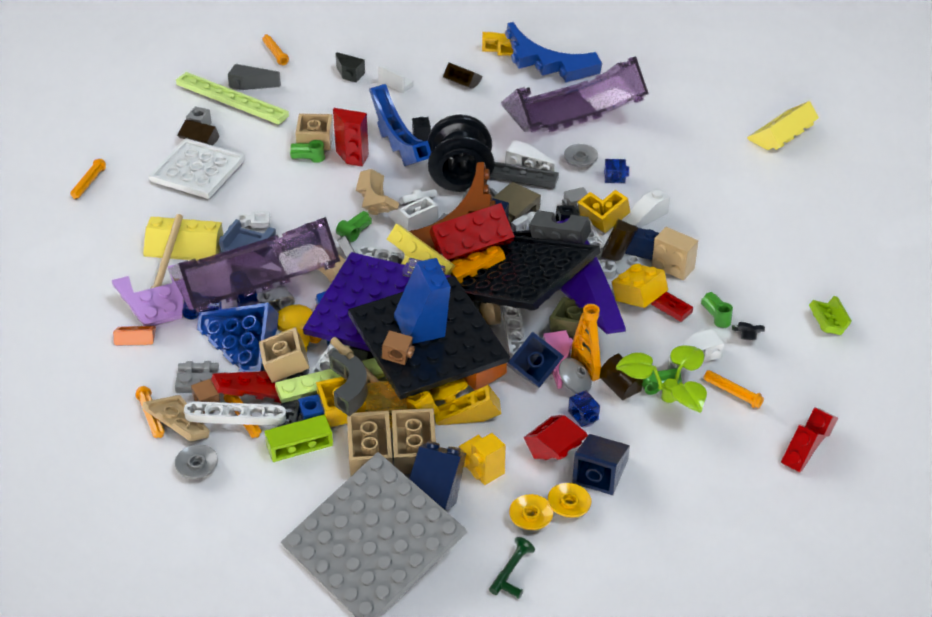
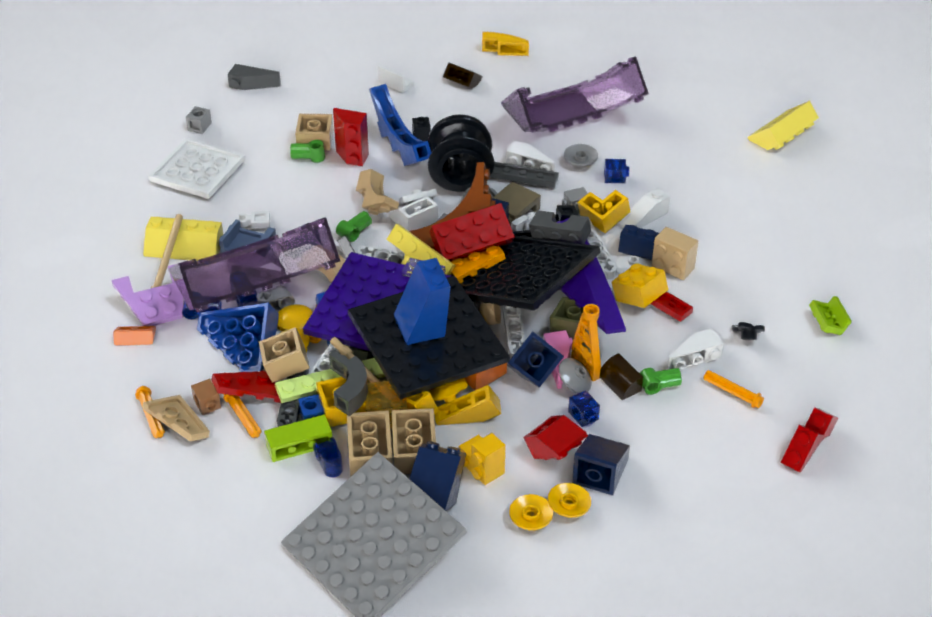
(98, 166): light orange axle -> none
(186, 379): light grey plate -> none
(196, 461): light grey dish -> none
(198, 132): dark brown brick -> none
(232, 98): yellowish green plate -> none
(243, 418): white beam -> none
(282, 58): light orange axle -> none
(329, 457): none -> clear blue piece
(350, 67): pearl dark grey slope -> none
(397, 347): medium nougat brick -> none
(522, 548): dark green piece -> none
(547, 61): blue arch -> none
(618, 240): dark brown brick -> none
(688, 394): lime plant -> none
(718, 309): bright green piece -> none

